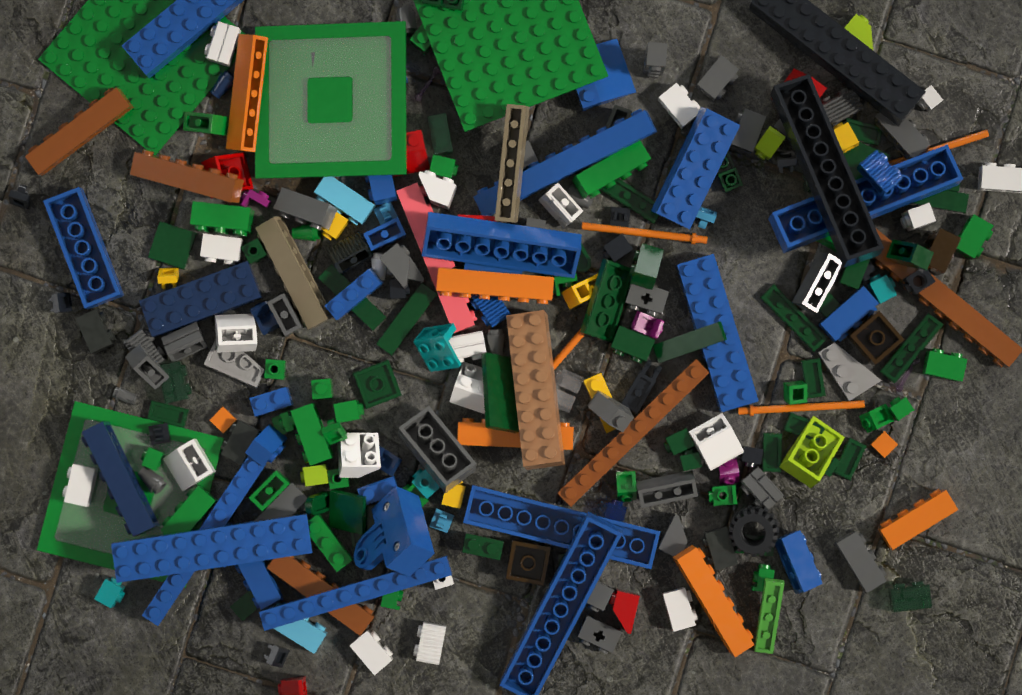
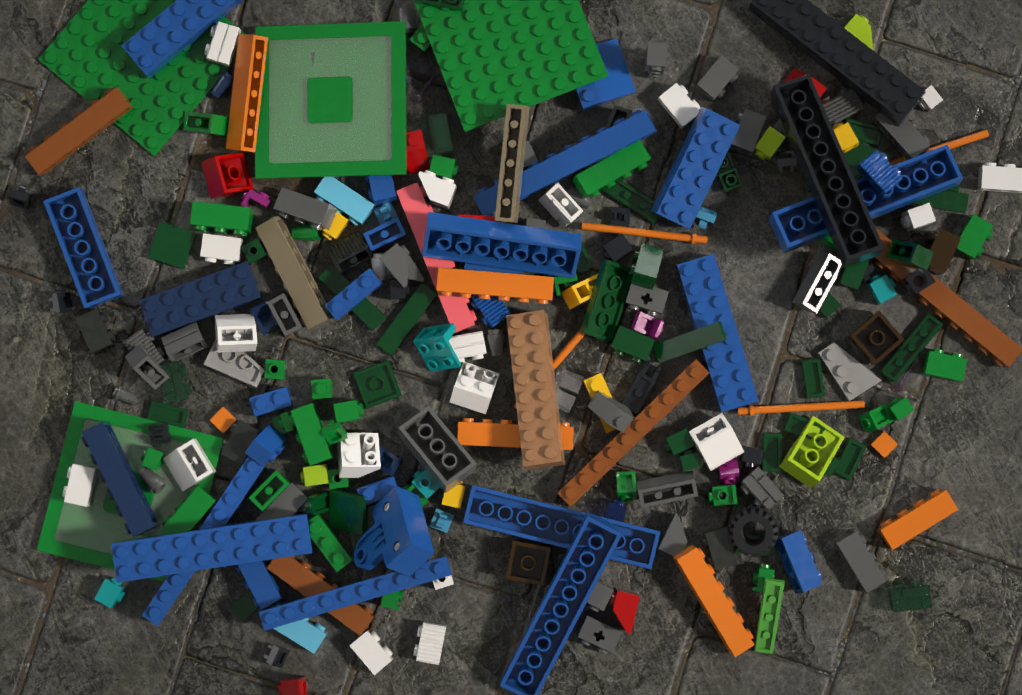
(168, 275): yellow tile -> none
(187, 177): dark orange brick -> none
(483, 546): dark green brick -> none
(499, 393): dark green tile -> none
(679, 608): white brick -> none
(793, 318): dark green tile -> none
(799, 394): green plate -> none
(849, 314): blue brick -> none

